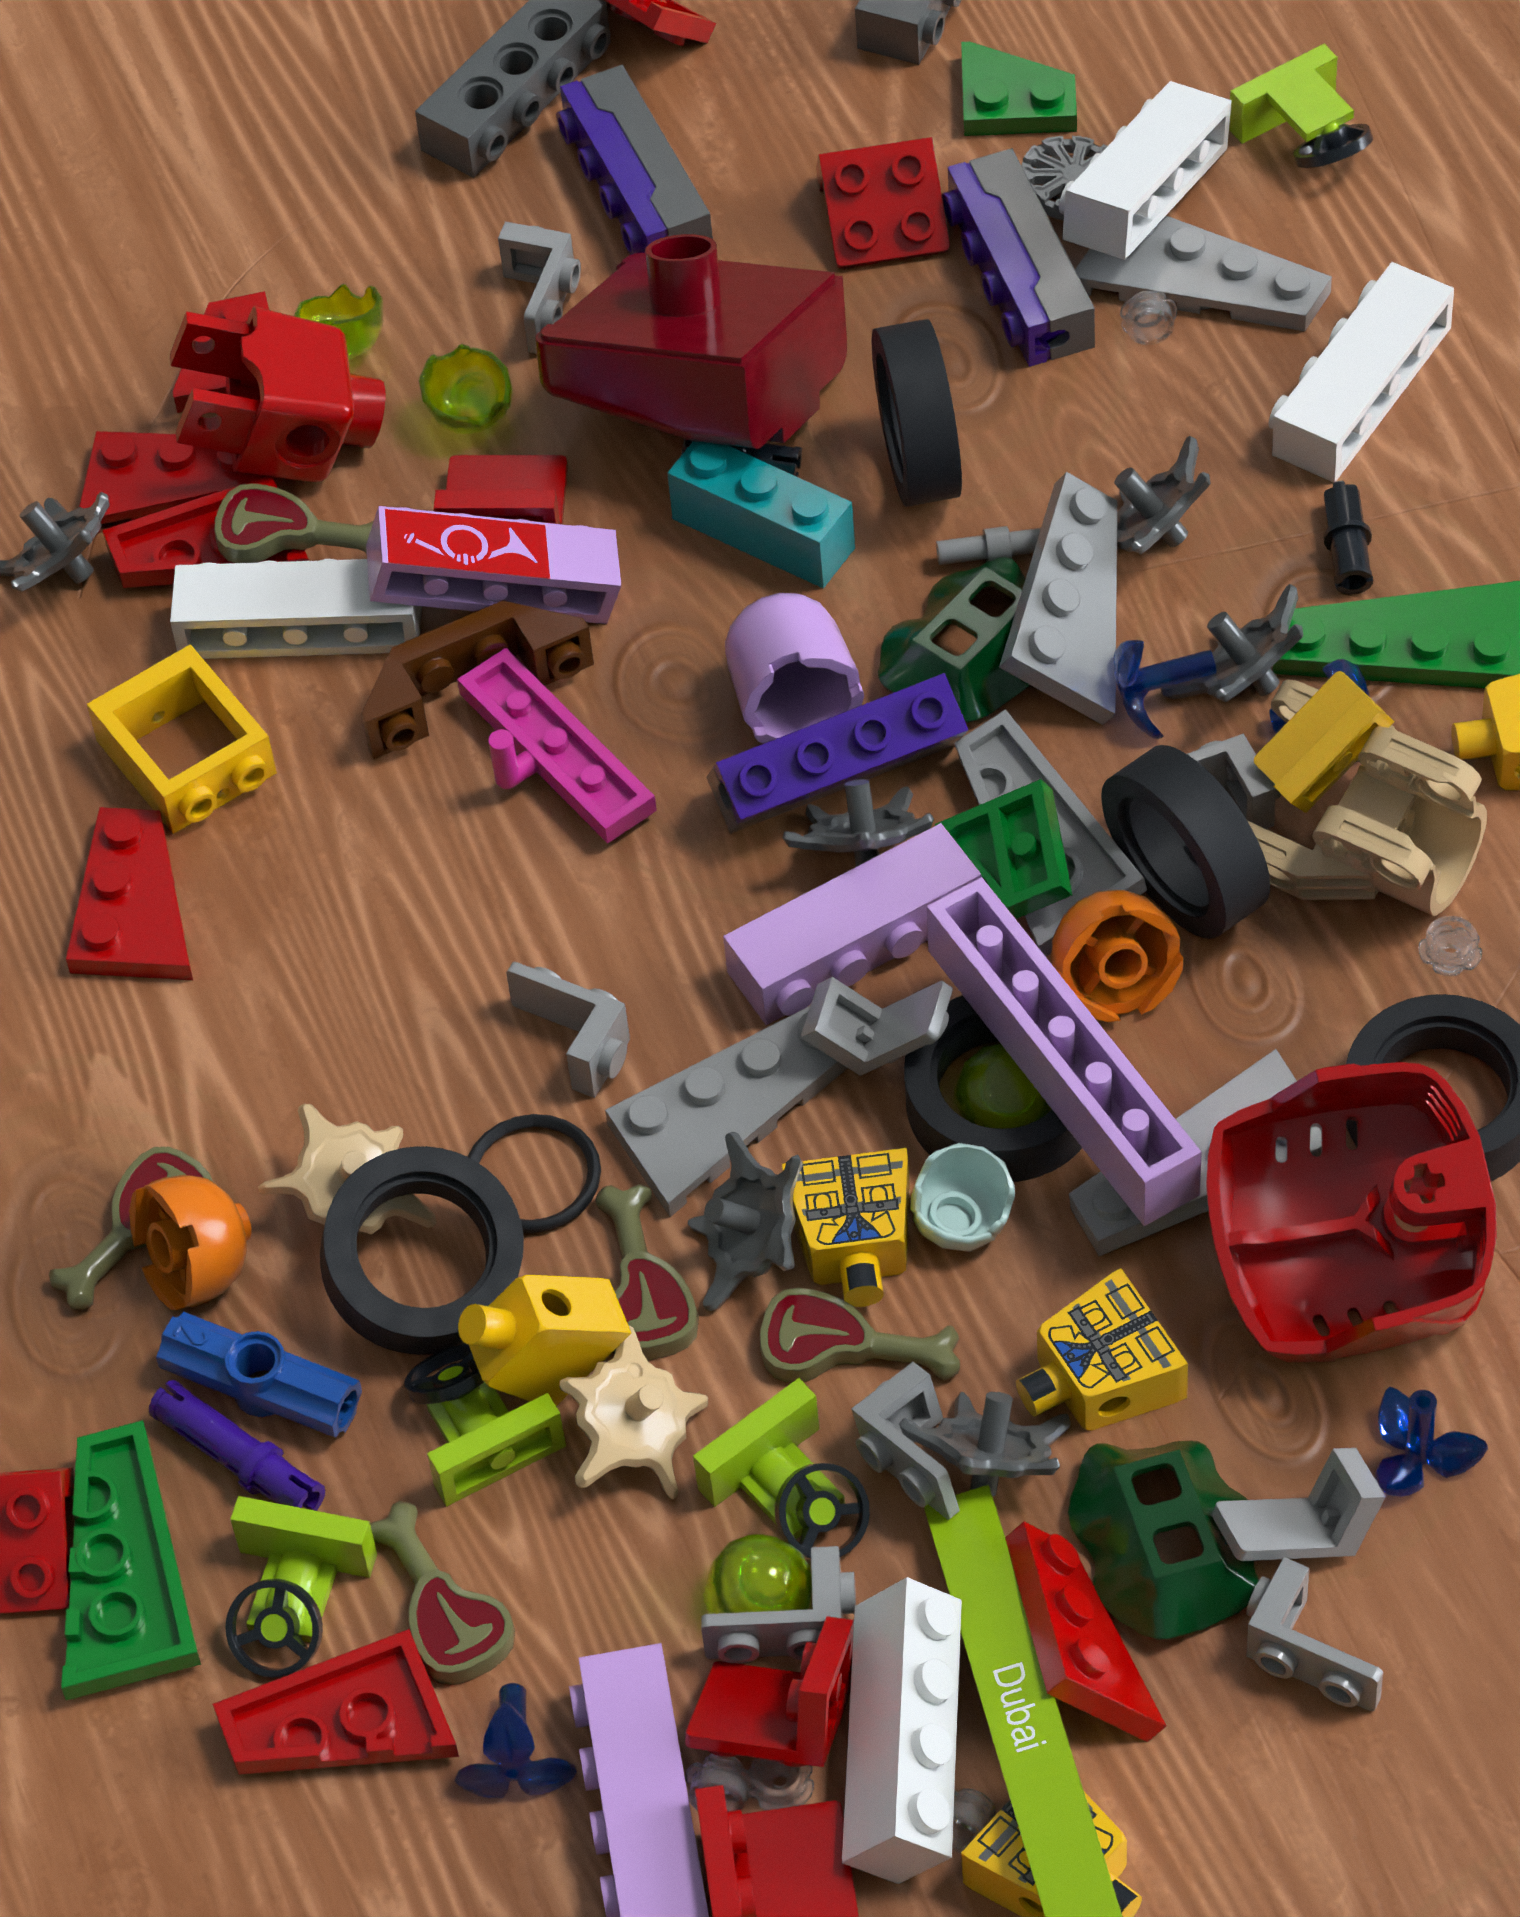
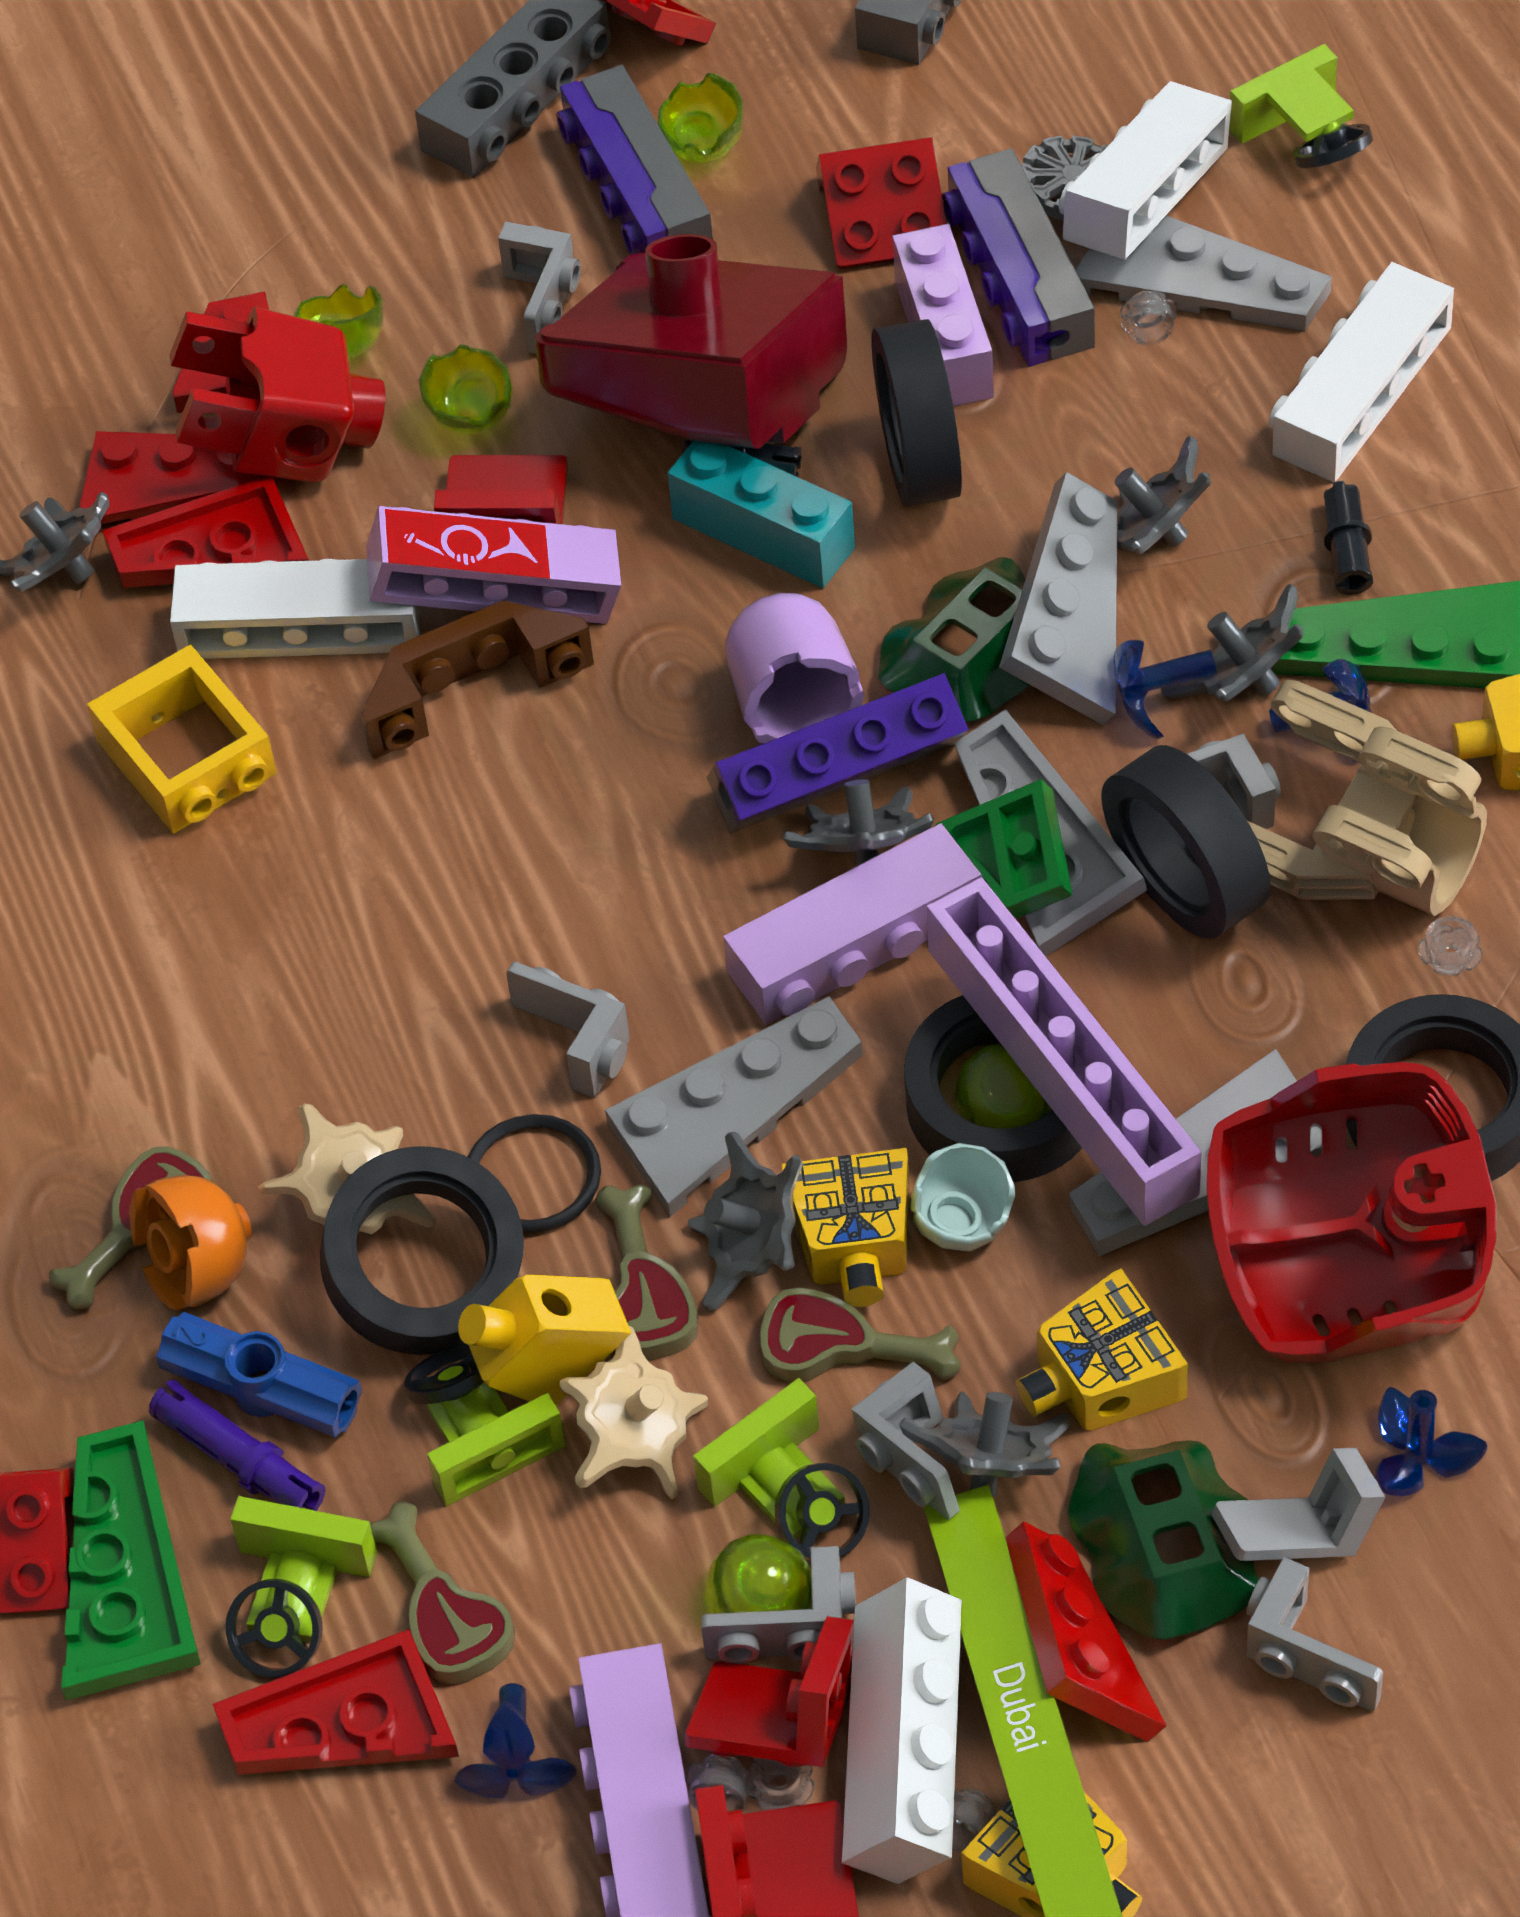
(129, 902): red wing -> none
(265, 520): olive piece -> none
(553, 745): dark pink plate -> none
(702, 119): none -> clear neon green hair
(868, 1036): light grey bracket -> none
(937, 289): none -> lavender brick
(991, 545): light grey bar -> none
(1014, 94): green wing -> none
(1117, 953): orange cylinder -> none
(1320, 741): yellow panel -> none

